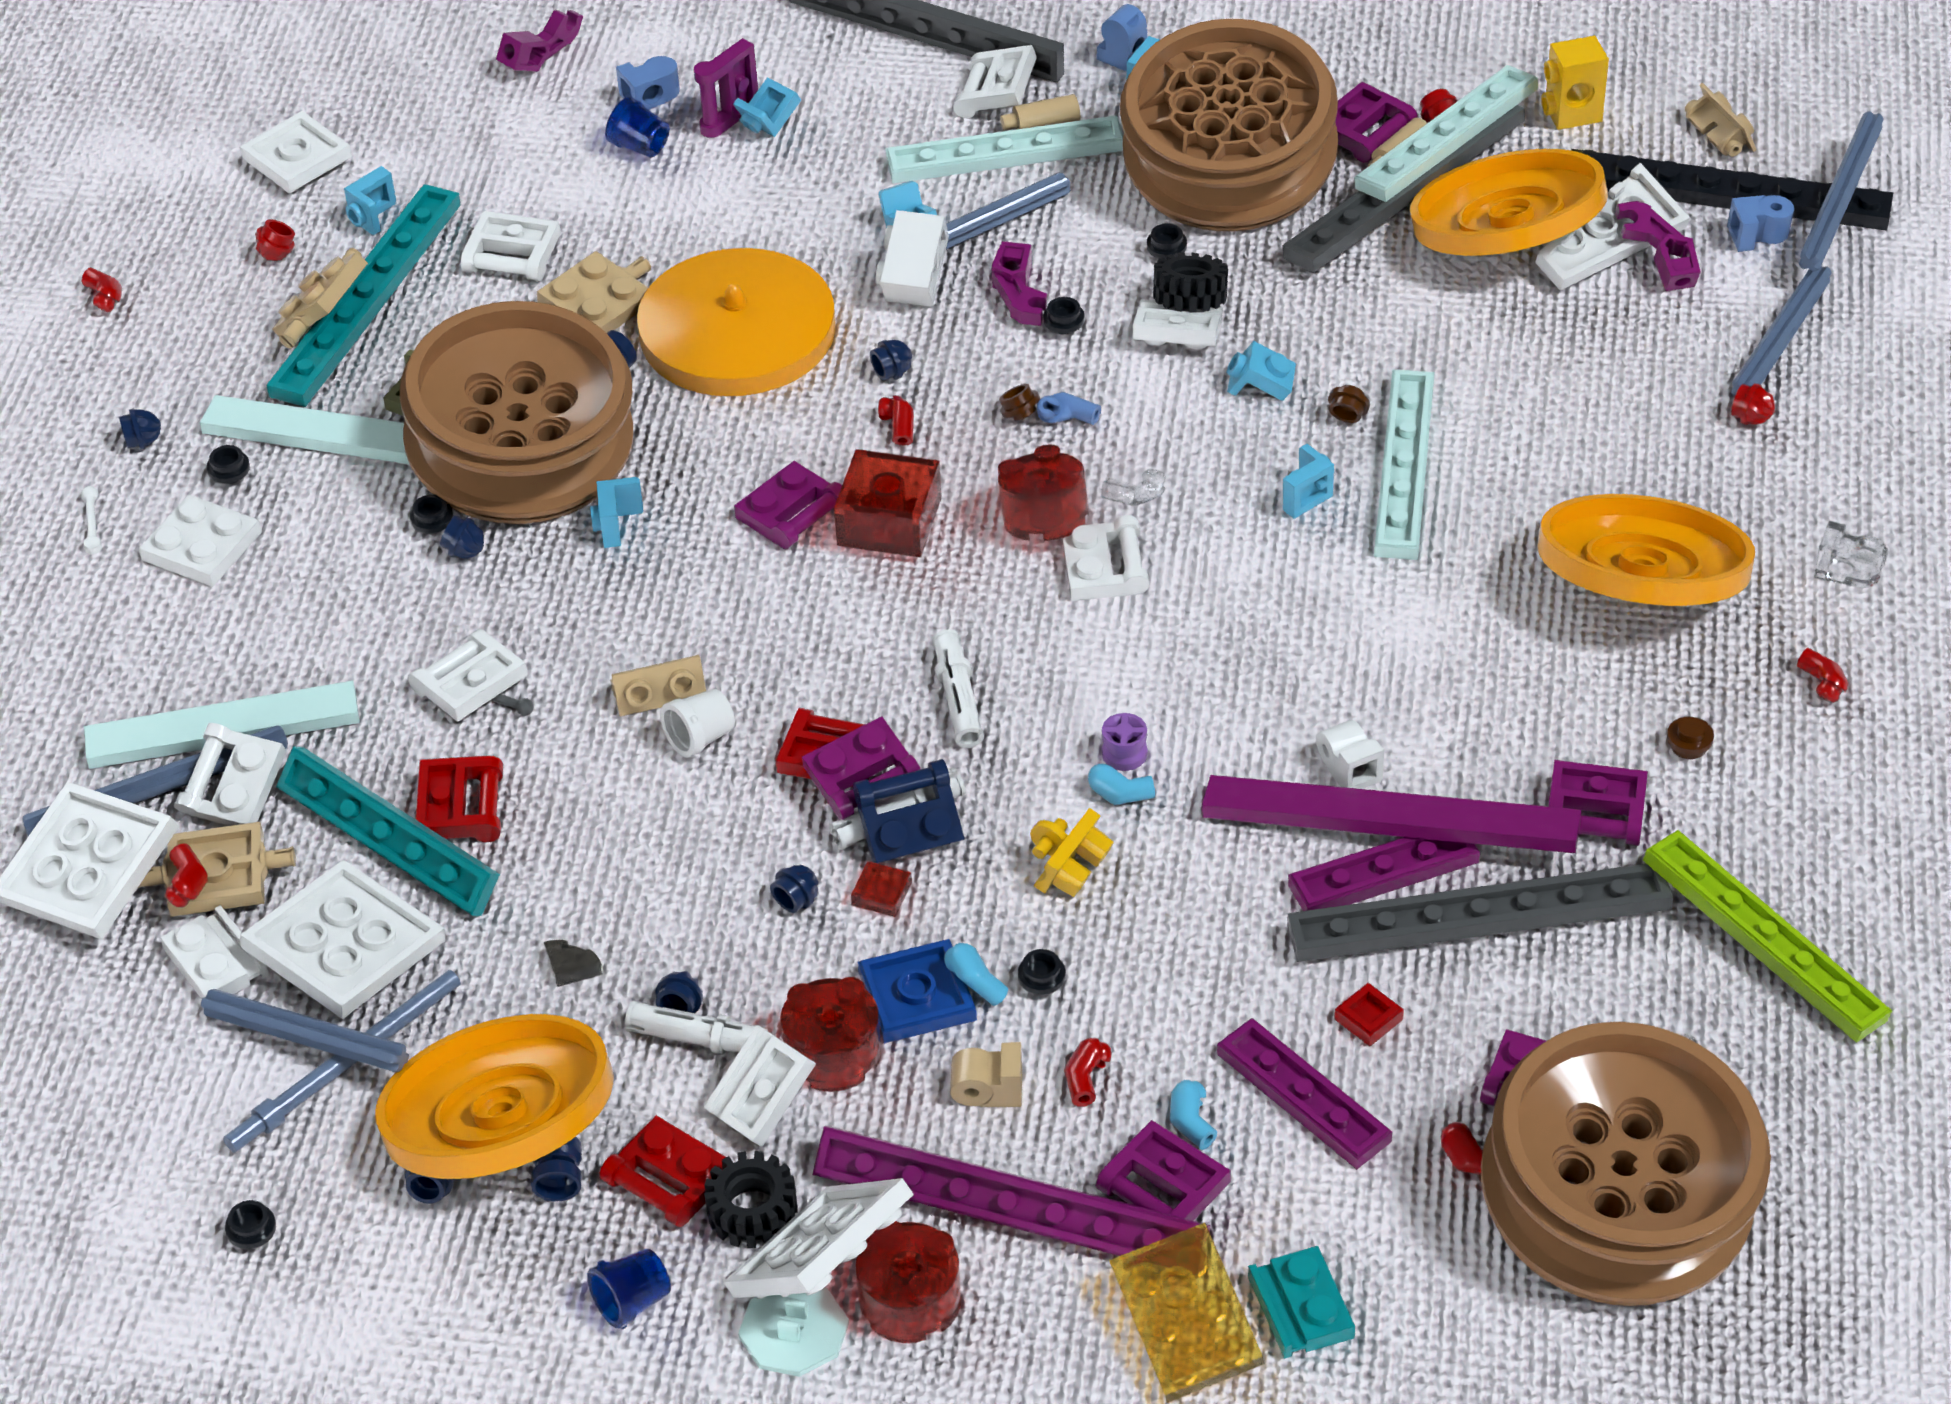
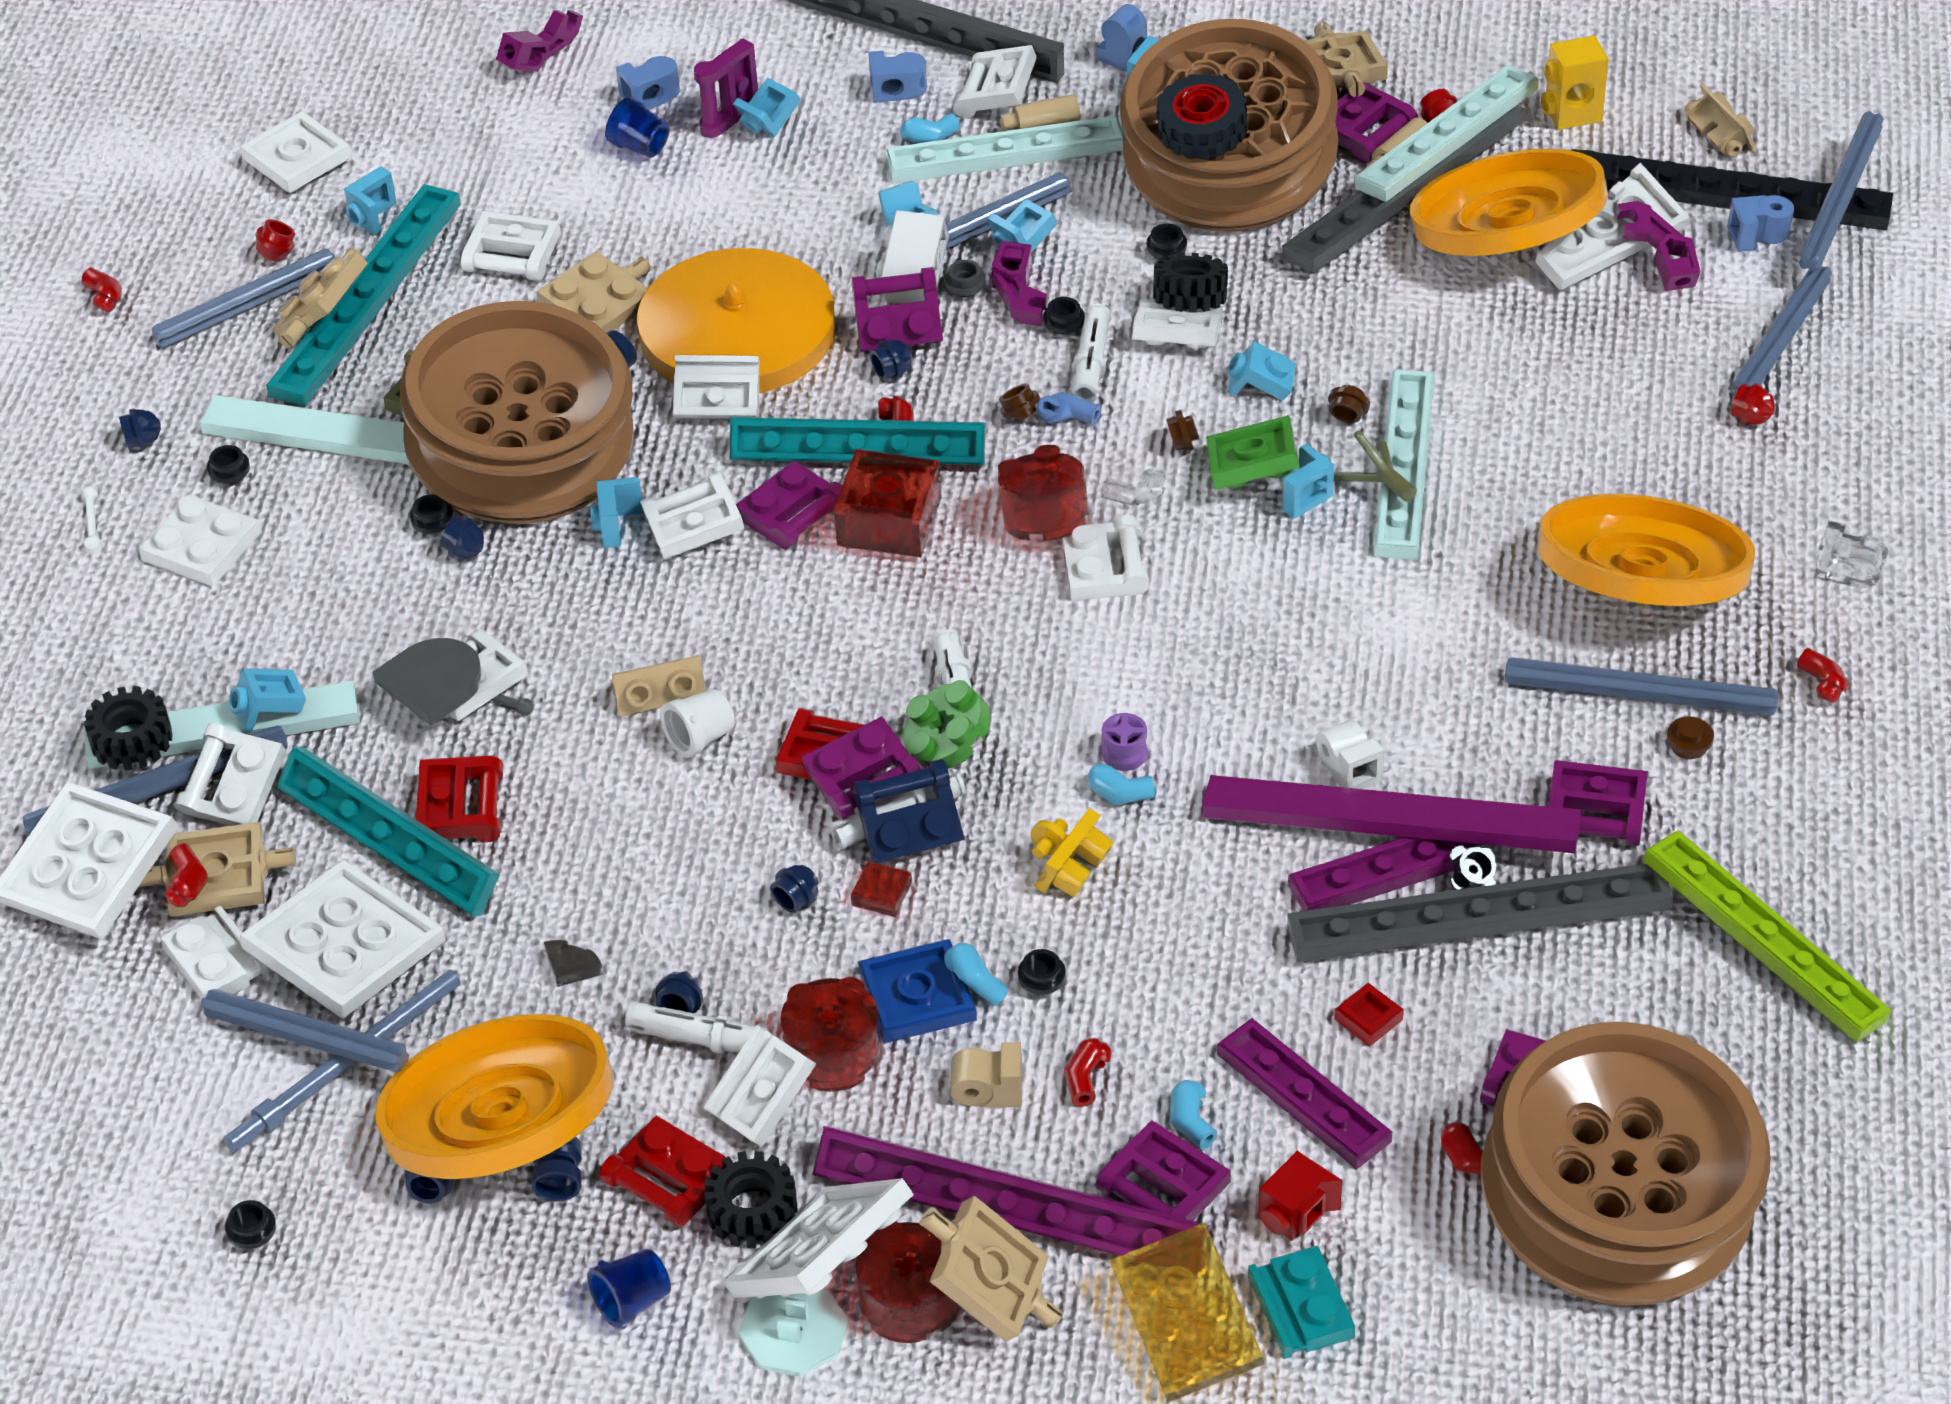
(122, 711): none -> black tyre
(238, 300): none -> sand blue axle
(265, 692): none -> medium azure bracket
(432, 677): none -> dark grey tile
(692, 516): none -> white plate
(716, 387): none -> white plate
(838, 438): none -> teal tile
(897, 76): none -> medium blue leg
(907, 322): none -> magenta plate
(922, 130): none -> medium azure arm
(928, 714): none -> bright green plate
(964, 278): none -> dark grey plate
(990, 1269): none -> tan plate
(1025, 225): none -> medium azure bracket
(1096, 326): none -> white pin
(1182, 430): none -> reddish brown plate
(1202, 116): none -> black wheel
(1252, 453): none -> bright green plate
(1298, 1196): none -> red window
(1349, 57): none -> tan plate
(1385, 472): none -> olive plant
(1481, 858): none -> plate
(1641, 686): none -> sand blue axle

